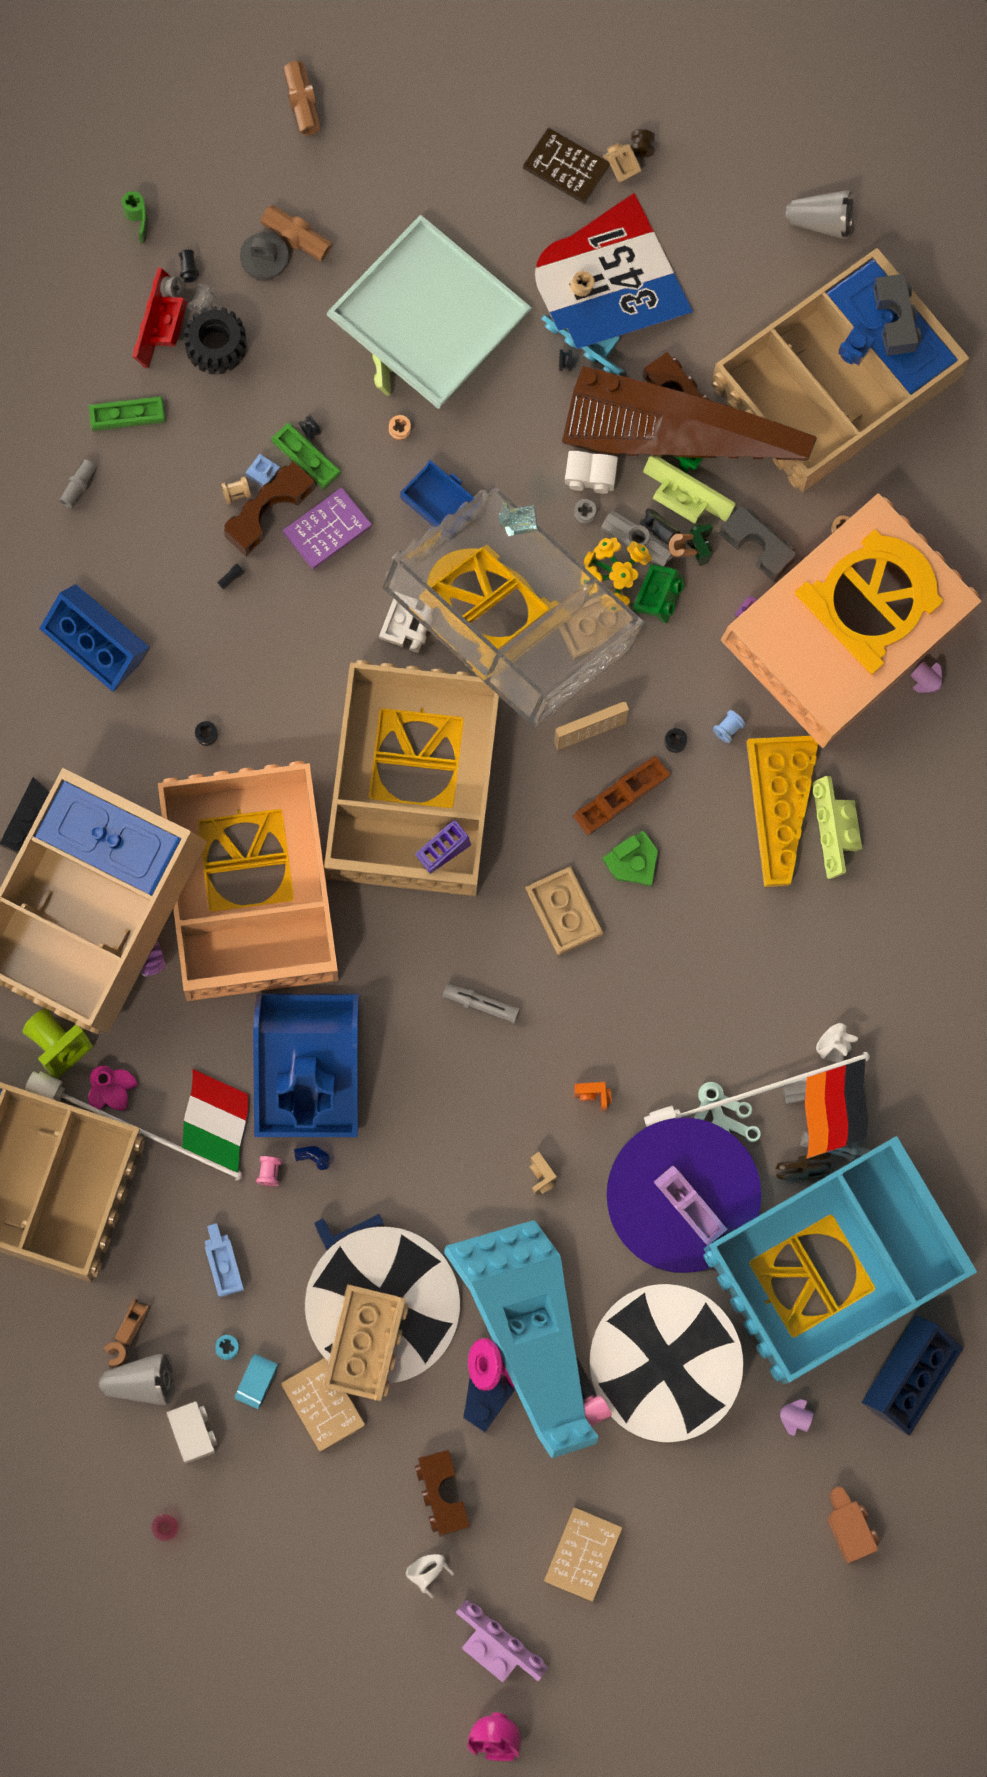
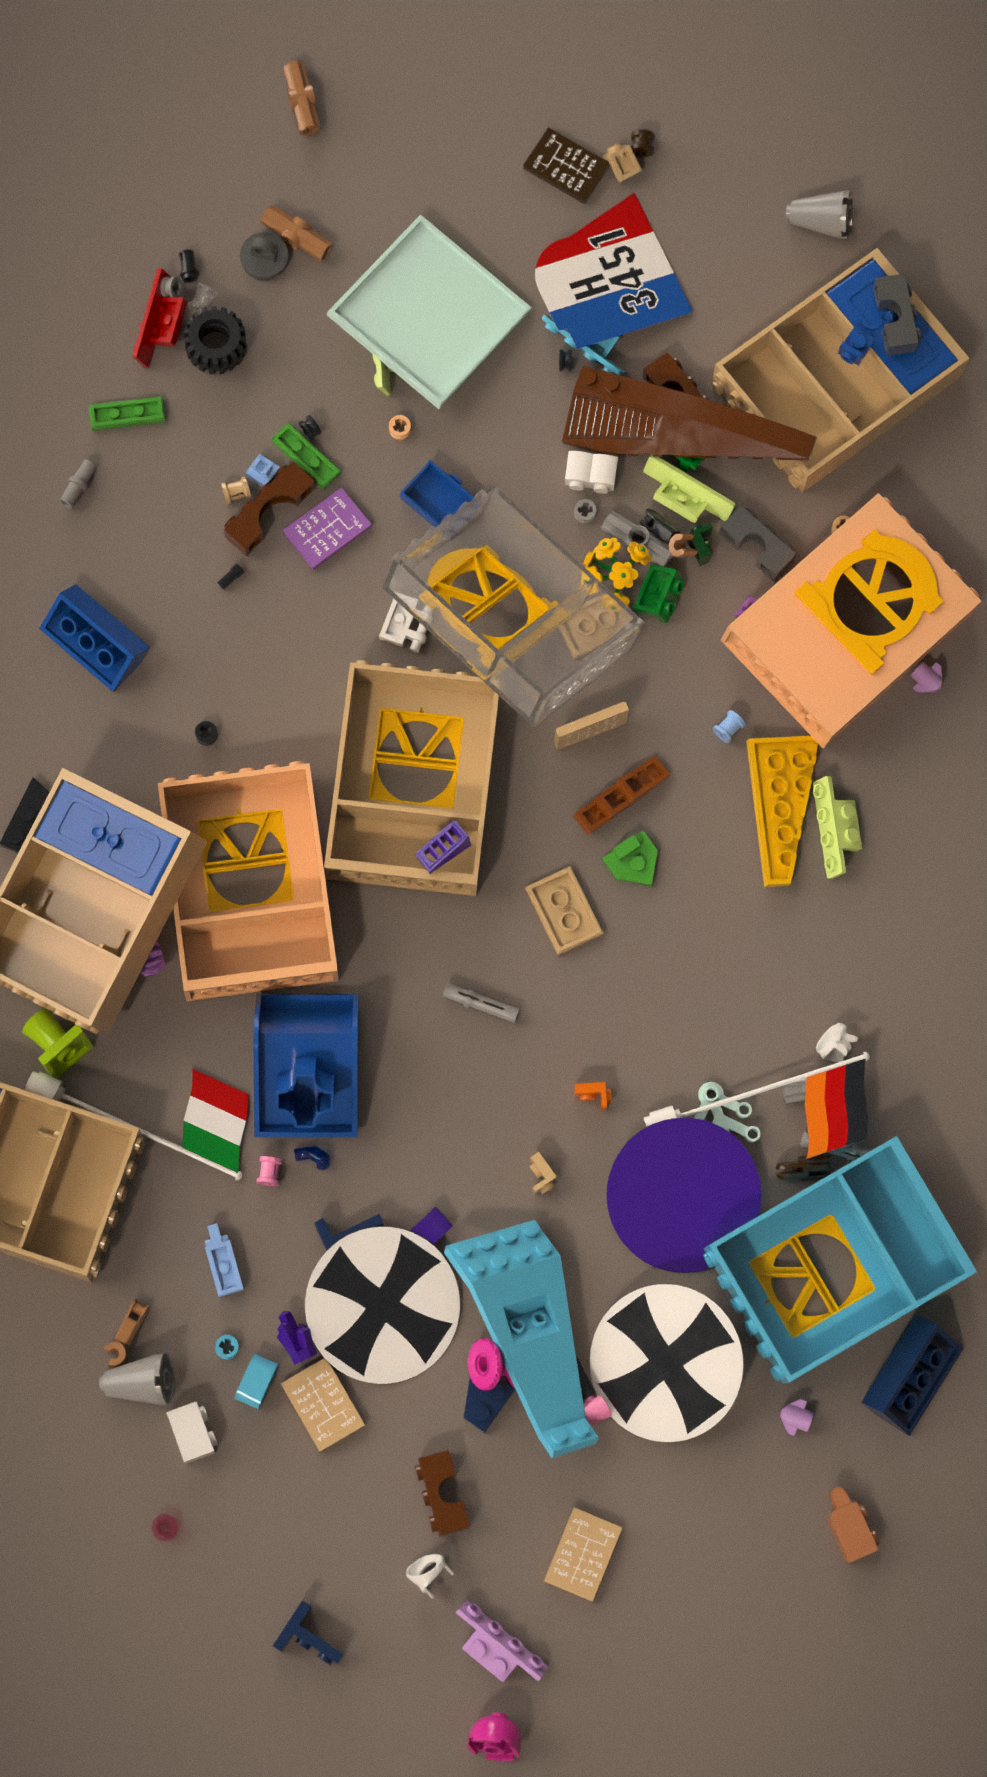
(113, 1090): dark pink plate -> none
(137, 213): bright green panel -> none
(295, 1338): none -> dark purple rock
(306, 1638): none -> dark blue bracket
(365, 1343): tan bracket -> none
(432, 1226): none -> dark purple slope
(518, 520): clear light blue bracket -> none
(585, 277): tan bush -> none
(673, 732): black bush -> none
(690, 1205): lavender slope -> none

